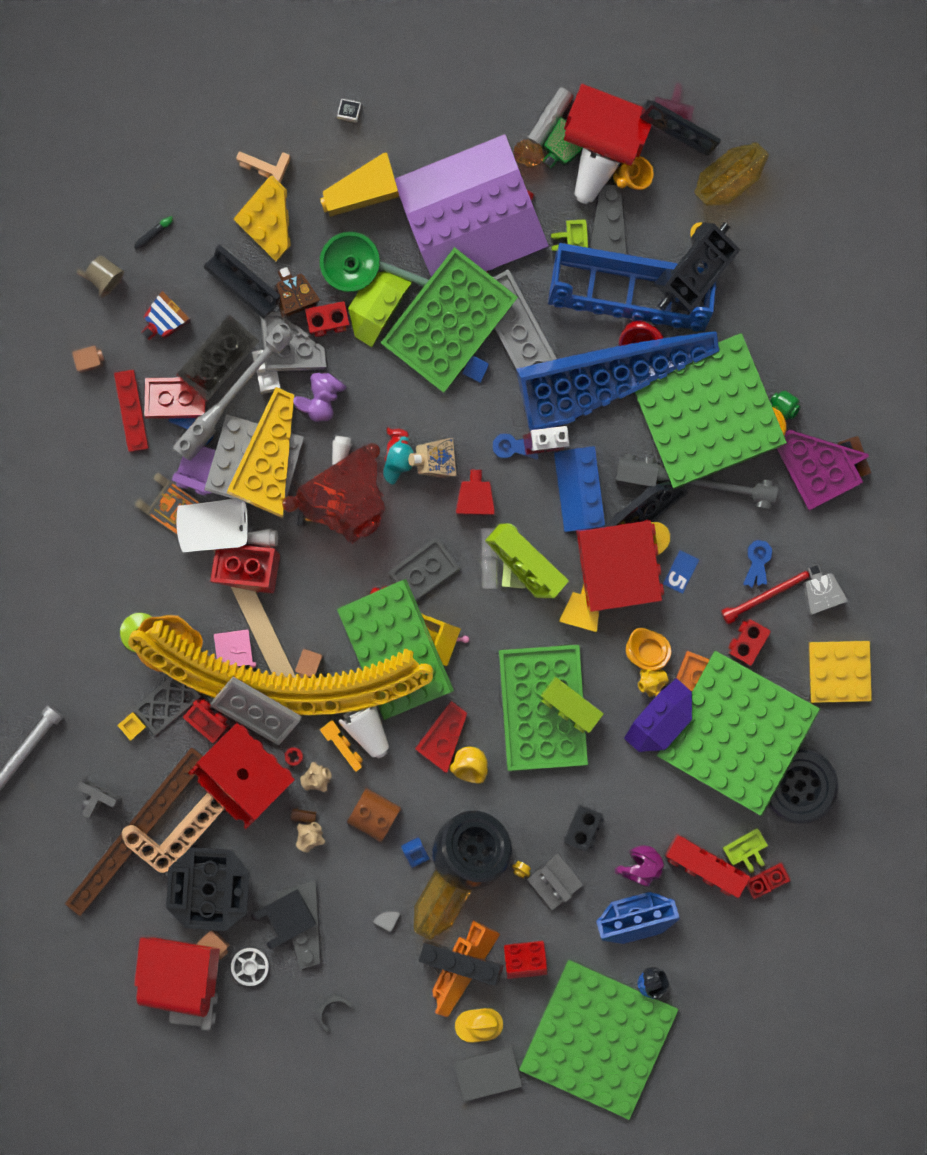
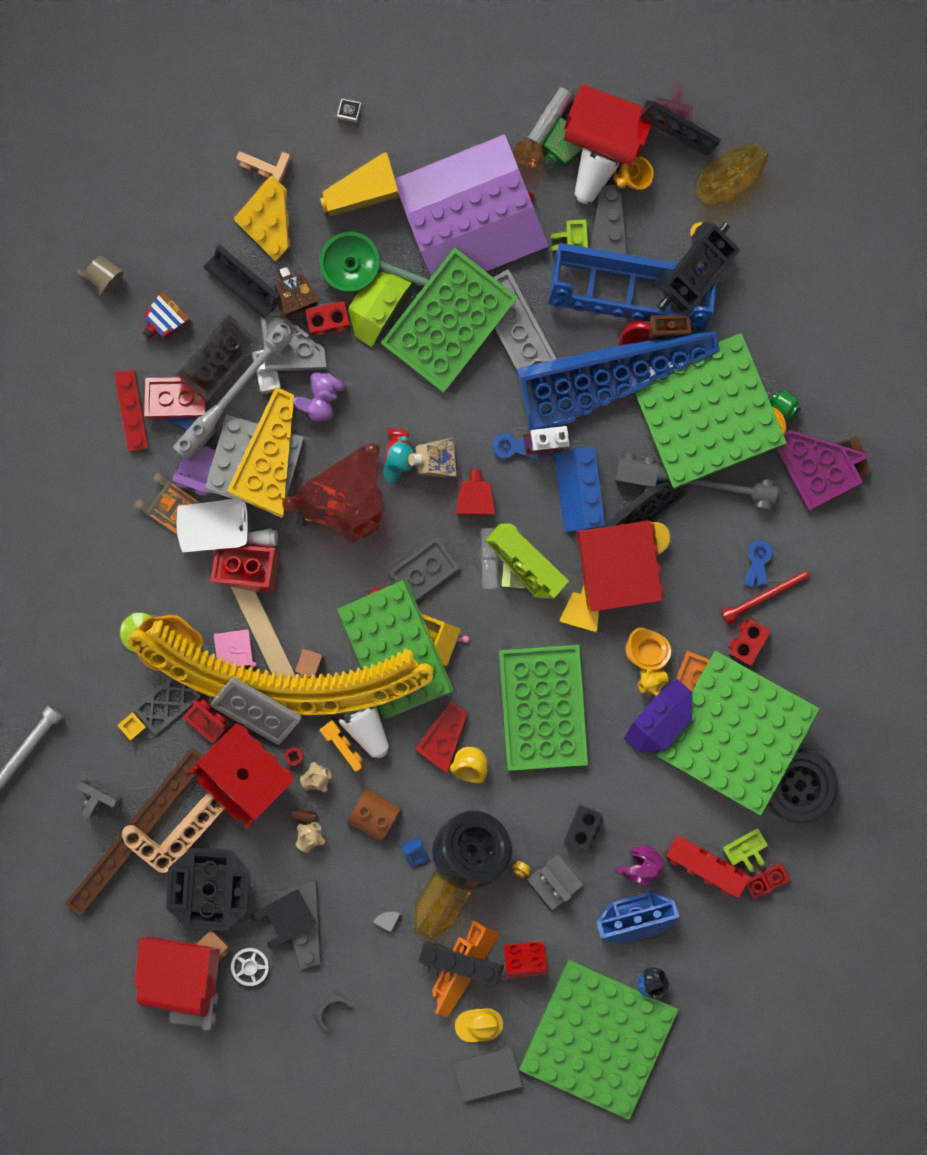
(88, 358): nougat brick -> none
(164, 223): black piece -> none
(341, 448): white cone -> none
(475, 368): blue slope -> none
(571, 705): lime wedge -> none
(669, 326): none -> reddish brown slope
(681, 571): blue sticker -> none
(822, 591): light grey torso -> none
(839, 671): yellow plate -> none

